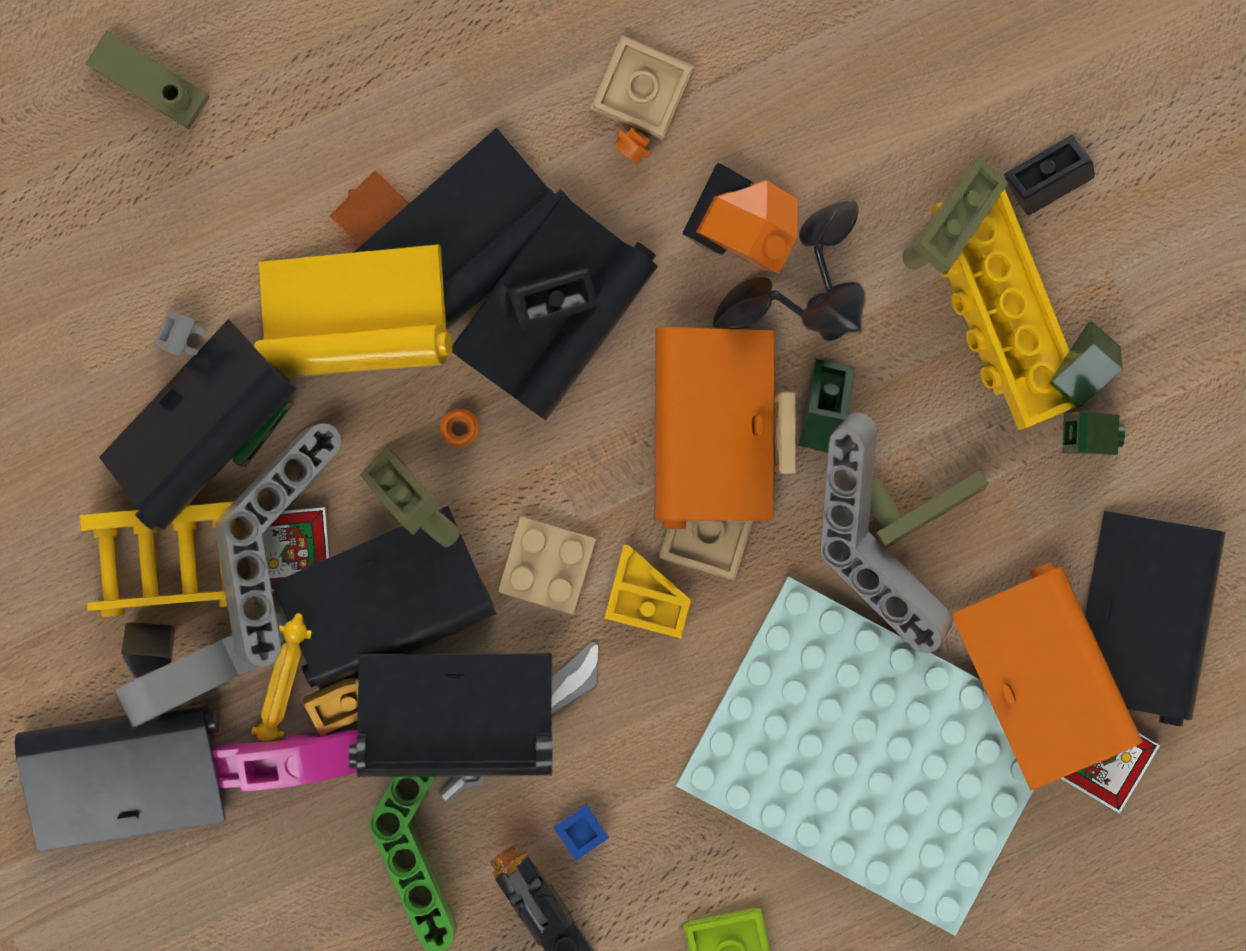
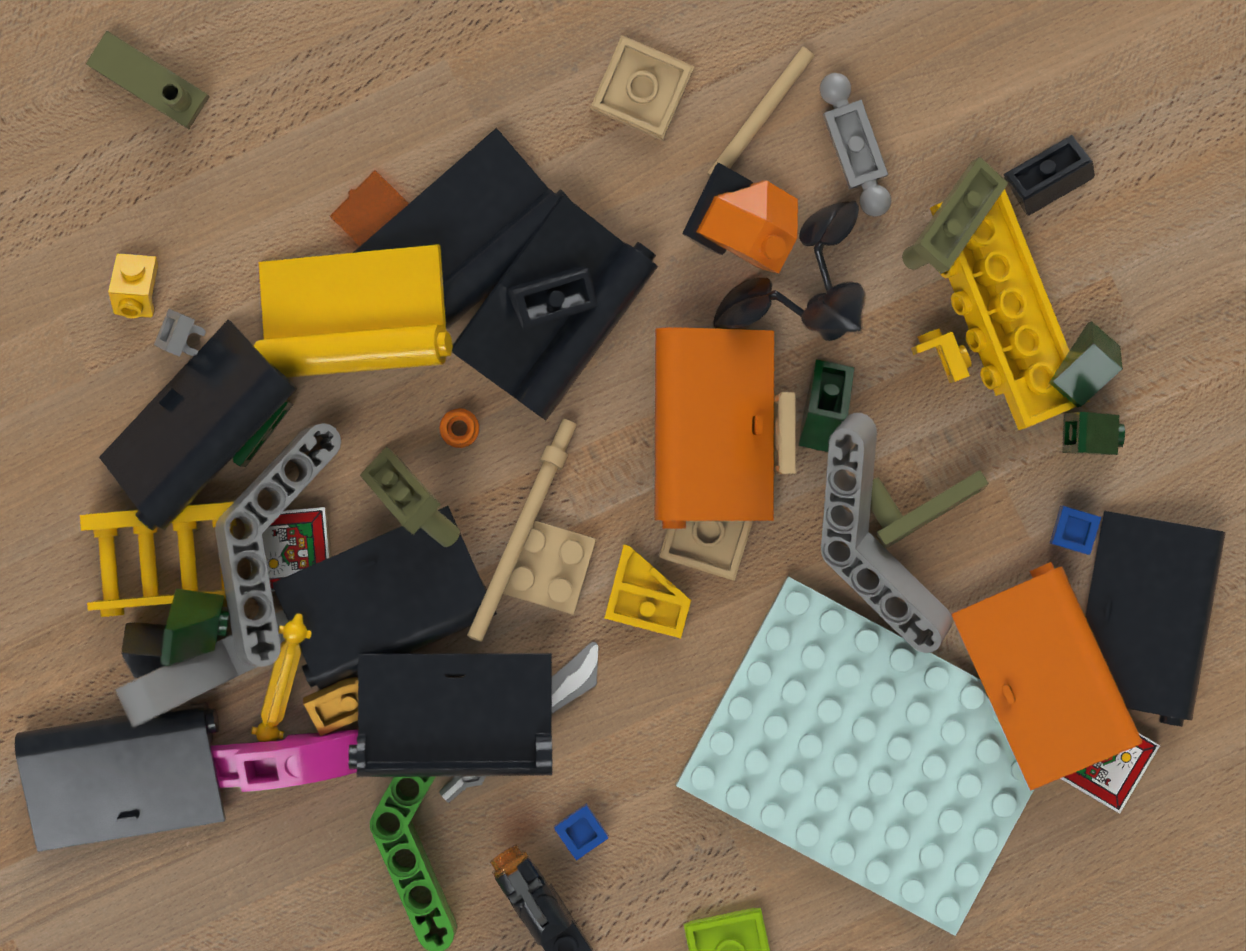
(133, 285): none -> yellow bracket
(193, 625): none -> dark green slope
(552, 459): none -> tan bar
(633, 144): orange plate -> none
(764, 108): none -> tan bar
(855, 144): none -> light grey plate
(953, 357): none -> yellow bracket
(1075, 530): none -> blue plate

